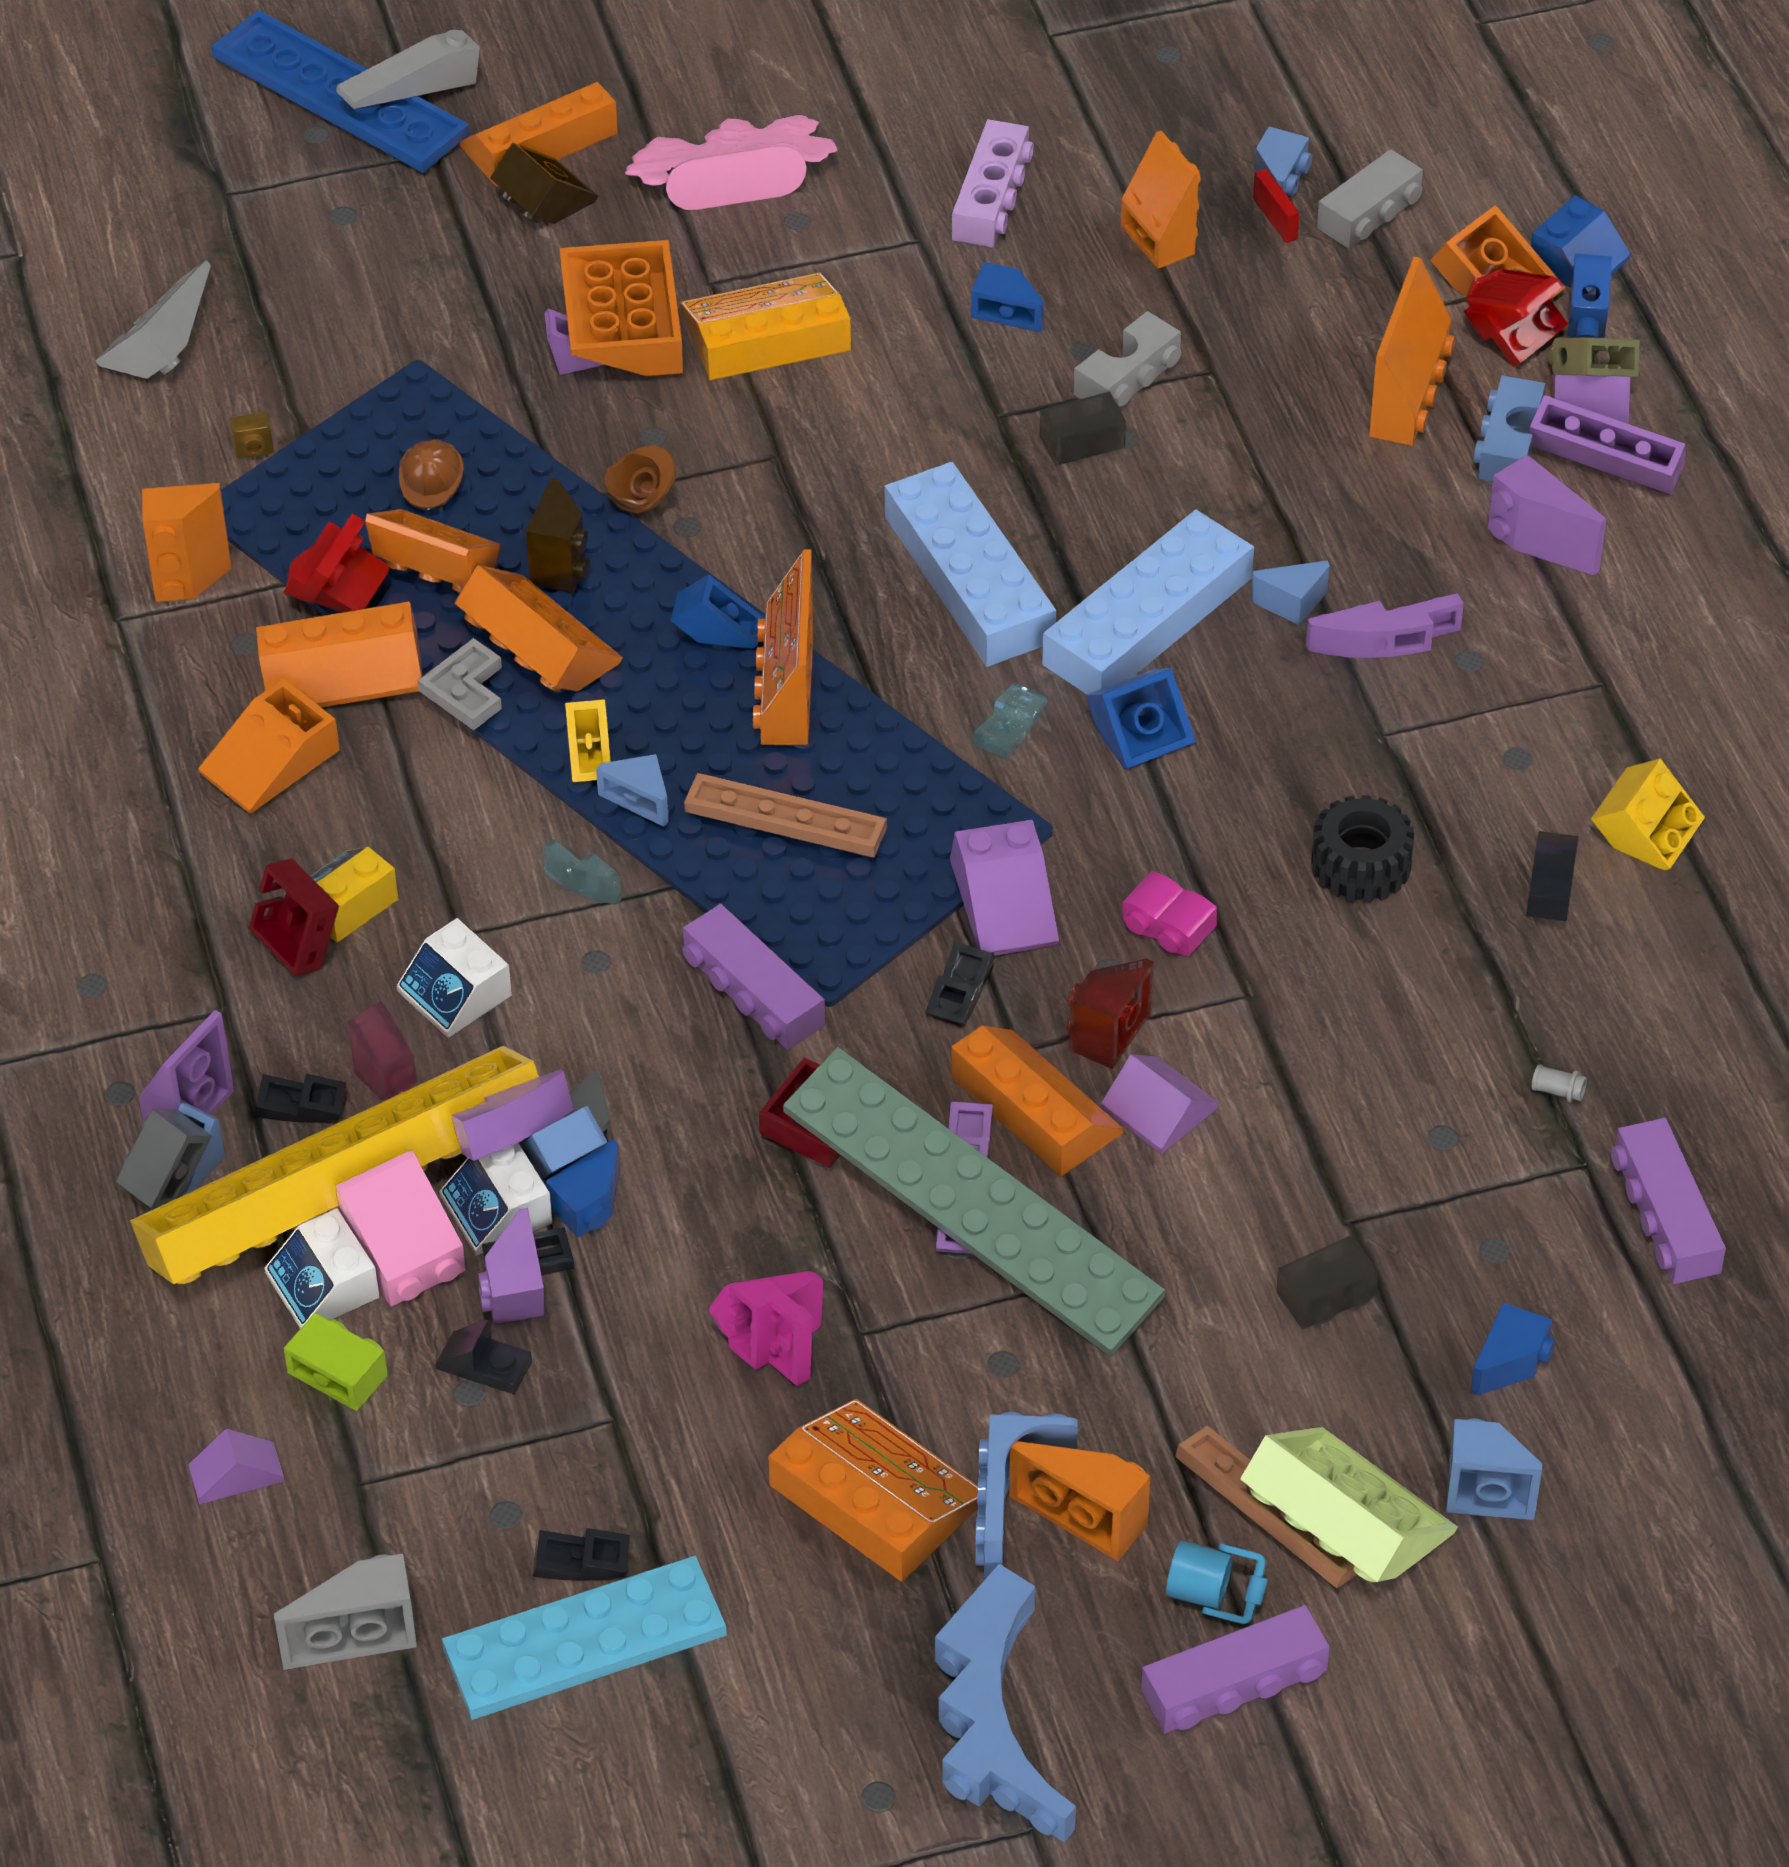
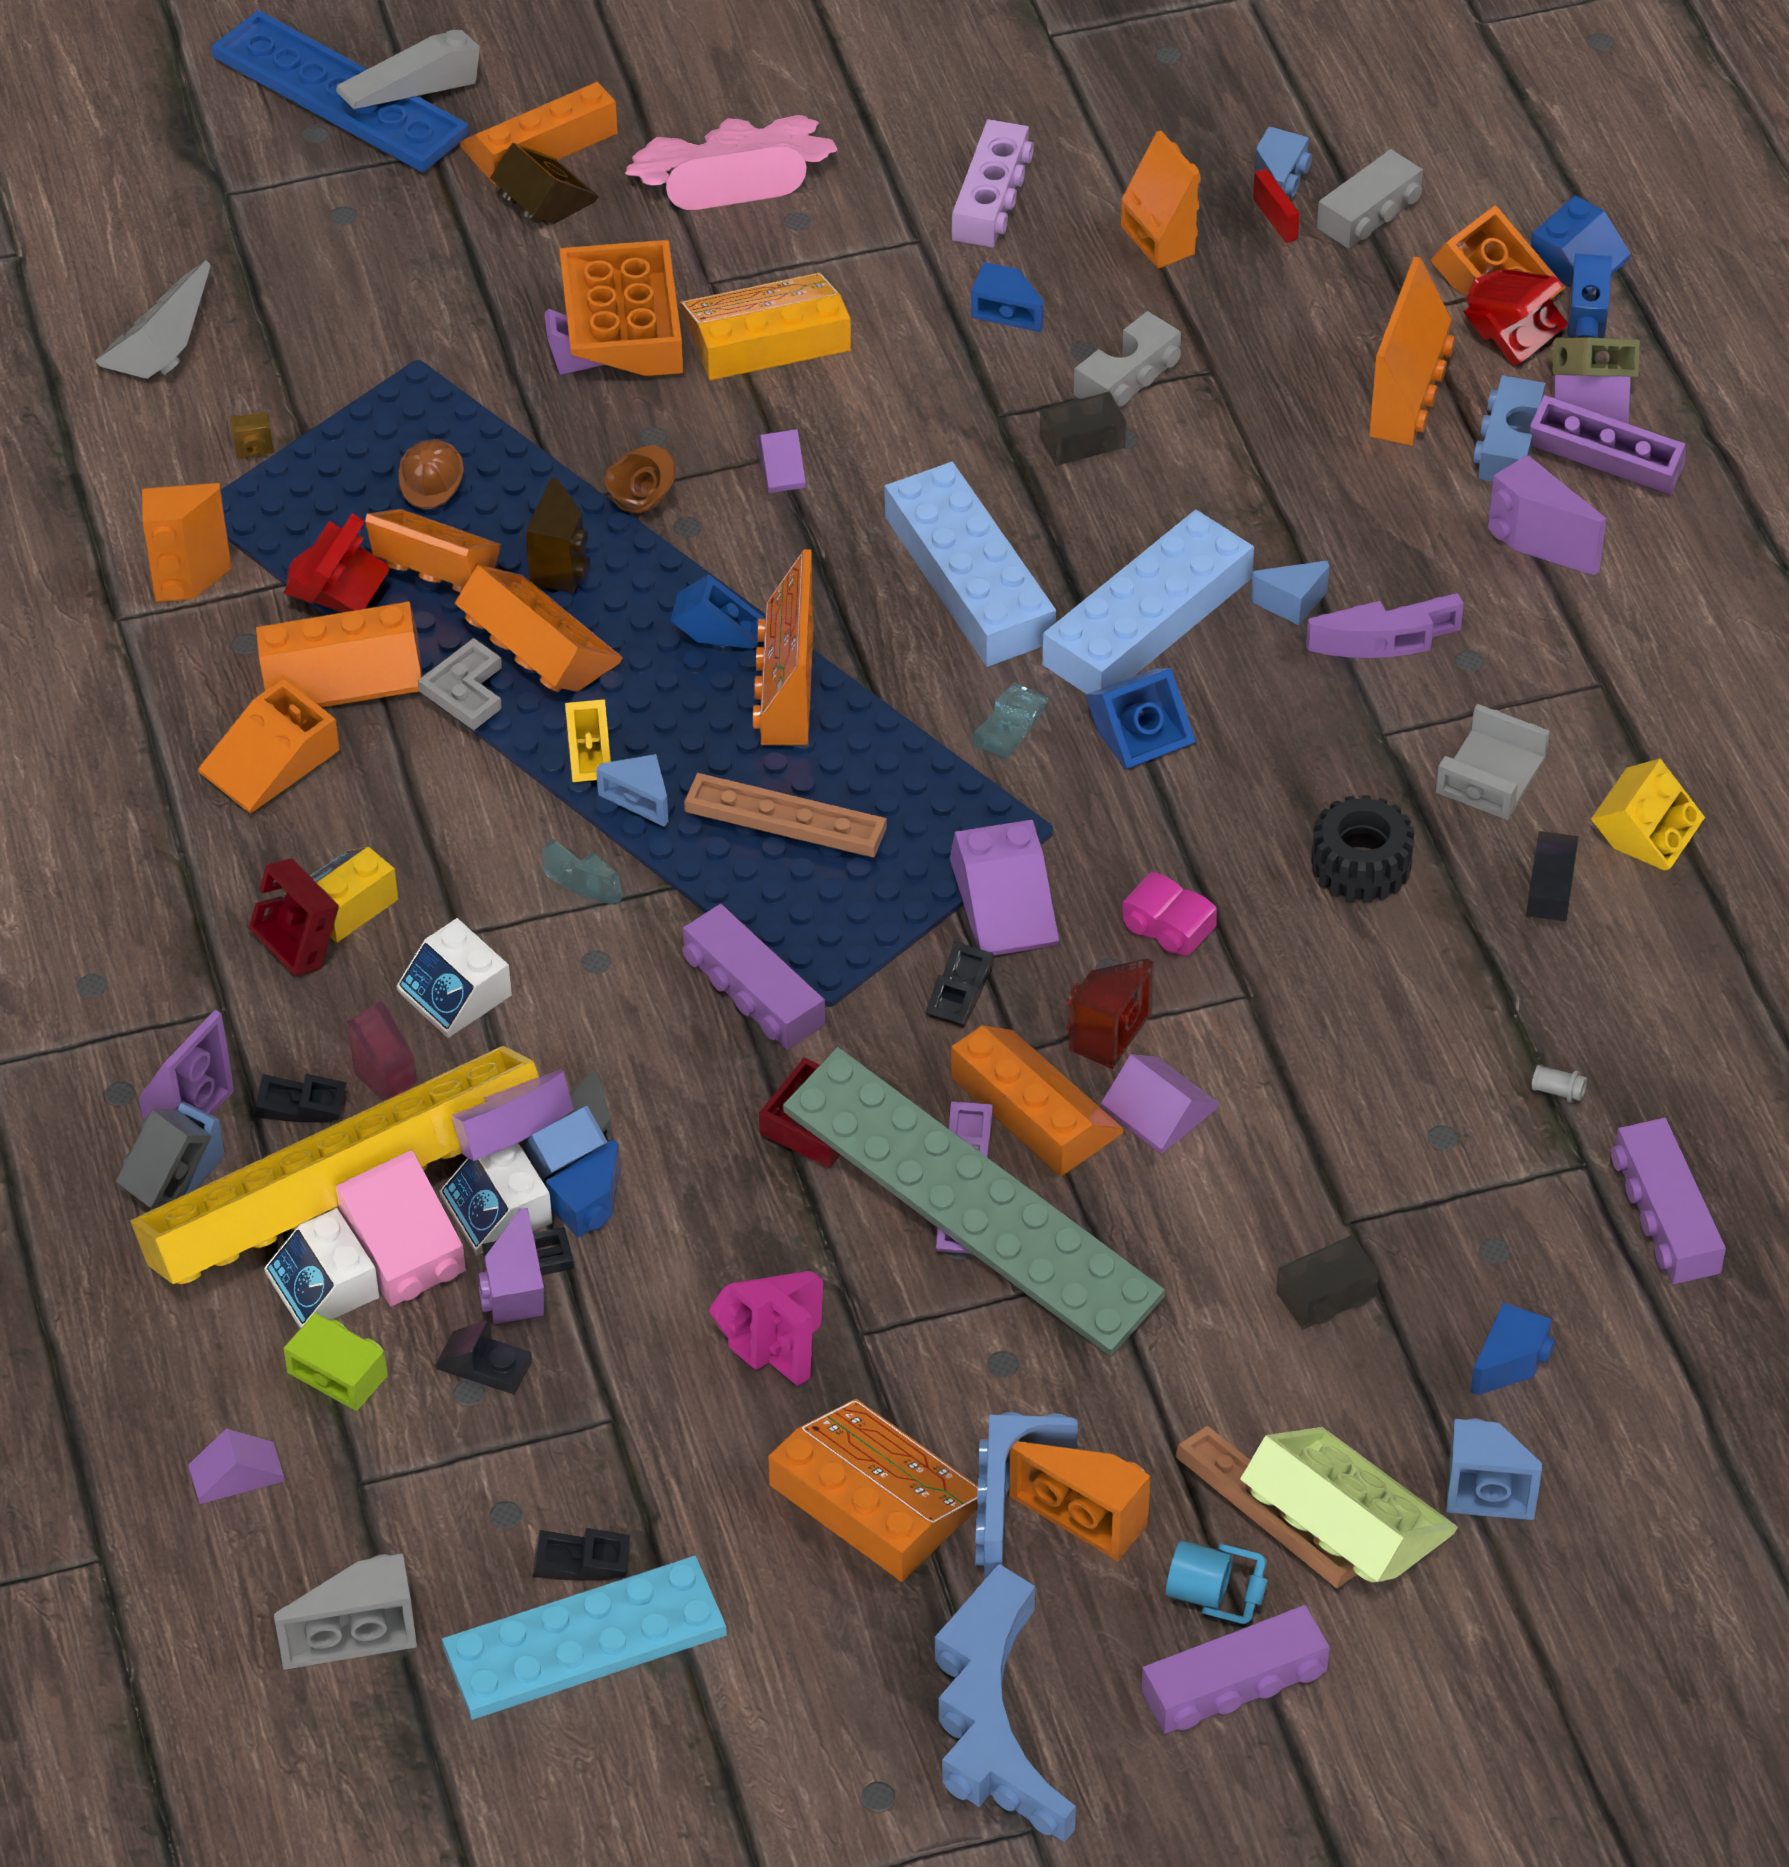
(781, 460): none -> medium lavender slope
(1494, 762): none -> light grey panel

